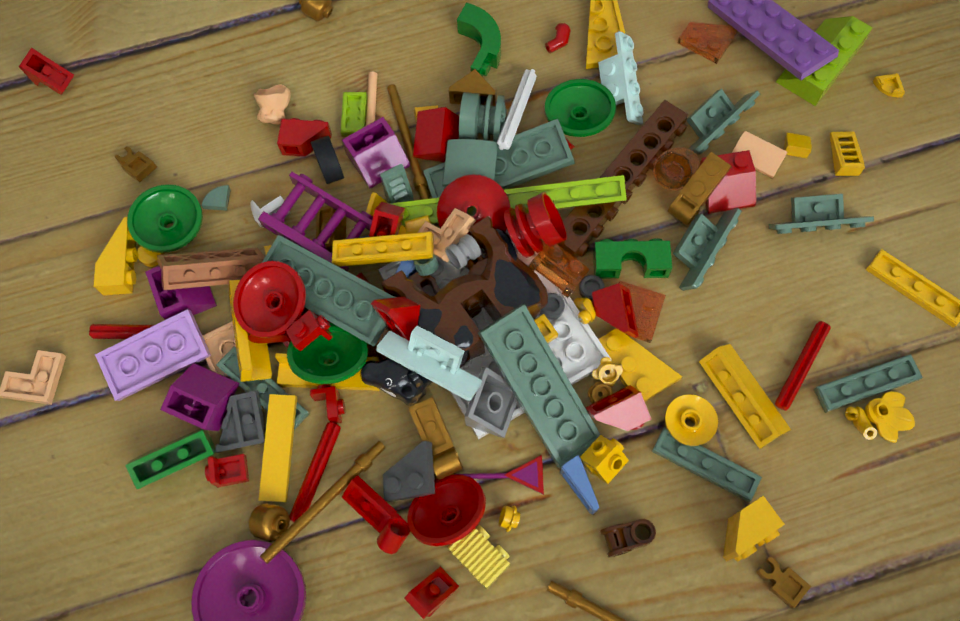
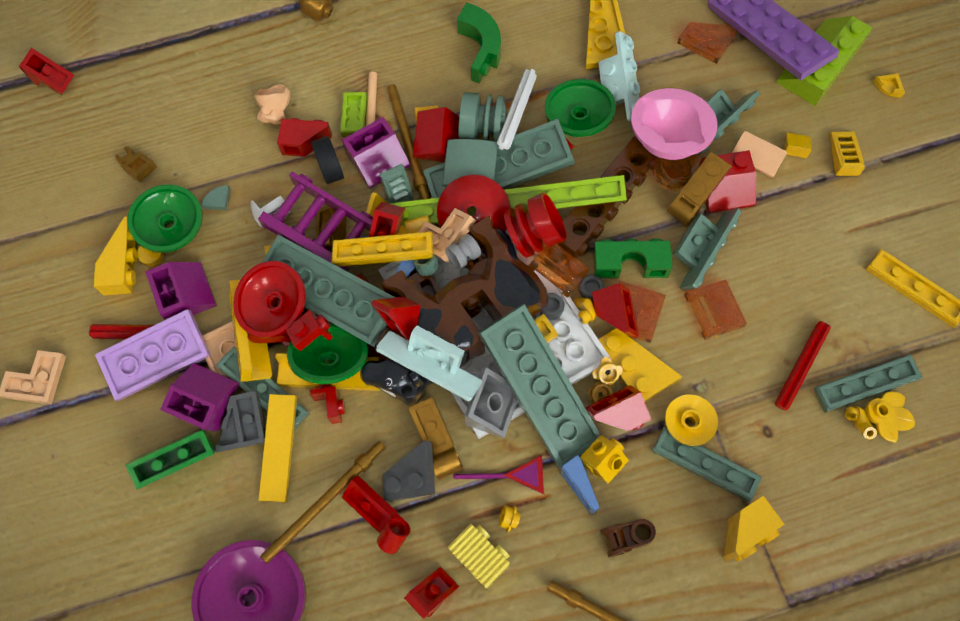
(207, 267): nougat fence -> none
(227, 470): red bracket -> none
(268, 521): pearl gold head -> none
(315, 470): red axle -> none
(449, 512): red dish -> none
(471, 83): pearl gold slope -> none
(561, 39): red arm -> none
(673, 123): none -> bright pink piece
(722, 307): none -> clear orange plate
(744, 395): yellow panel -> none
(786, 584): pearl gold plate -> none
(819, 211): sand green bracket -> none

